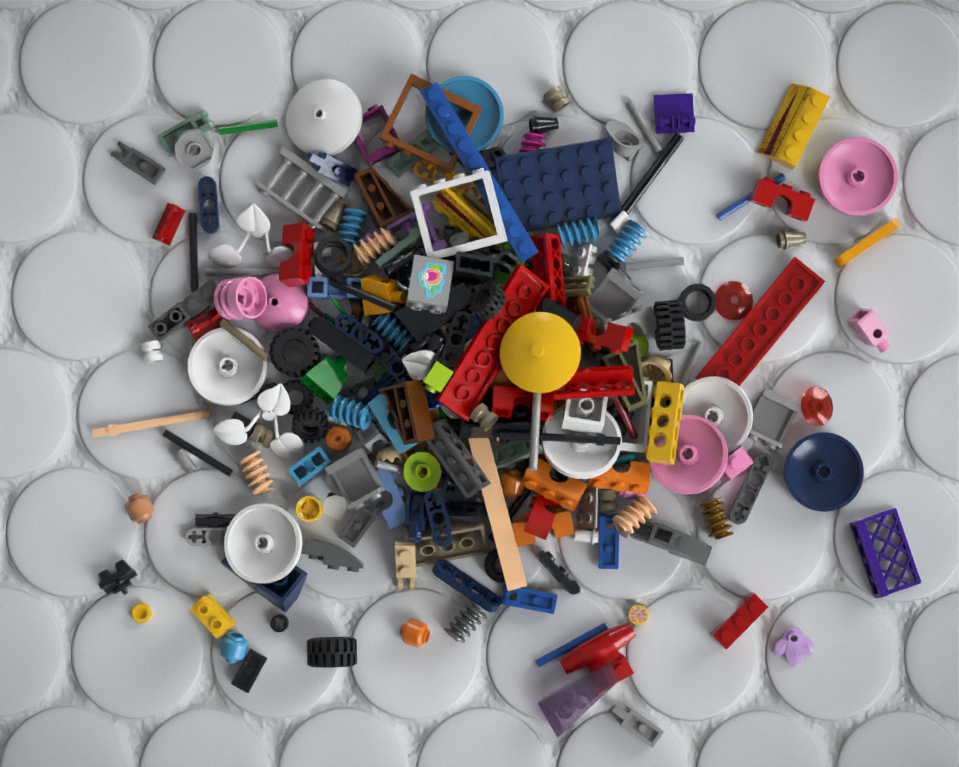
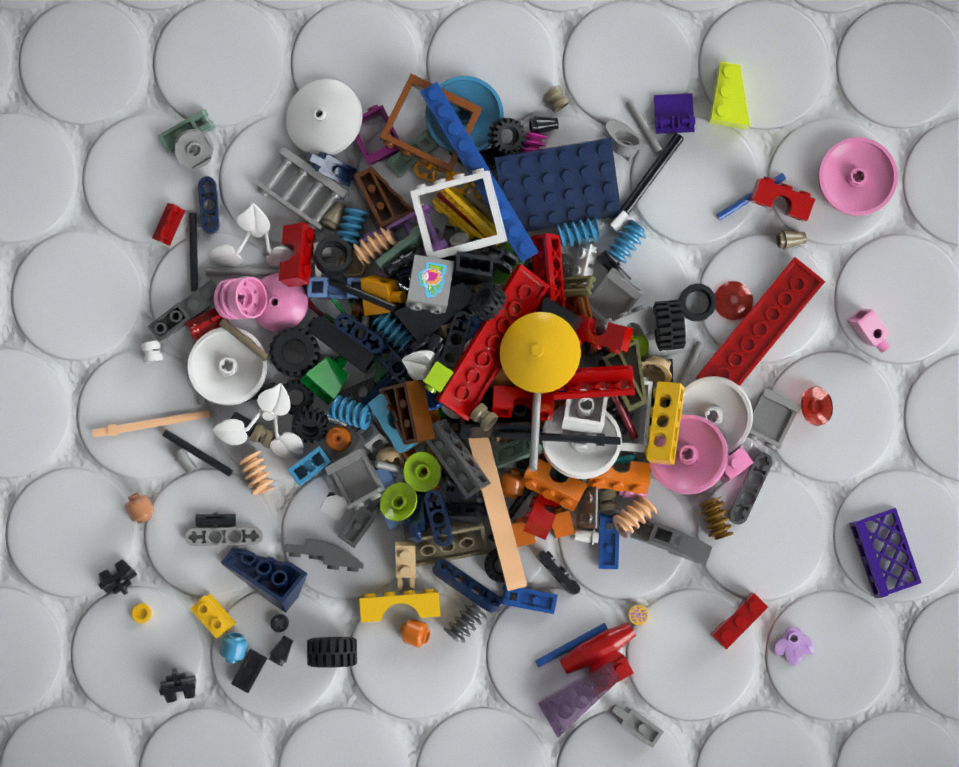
(140, 164): dark grey hinge -> none
(178, 683): none -> black hips
(248, 127): green bar -> none
(263, 543): white dish -> none
(281, 651): none -> black cone
(309, 509): yellow wheel -> none
(393, 497): none -> lime dish
(425, 603): none -> yellow arch
(496, 131): none -> black tyre
(654, 263): light grey bar -> none
(729, 98): none -> neon yellow wedge
(793, 125): yellow slope -> none
(823, 472): dark blue dish -> none
(867, 242): light orange beam -> none

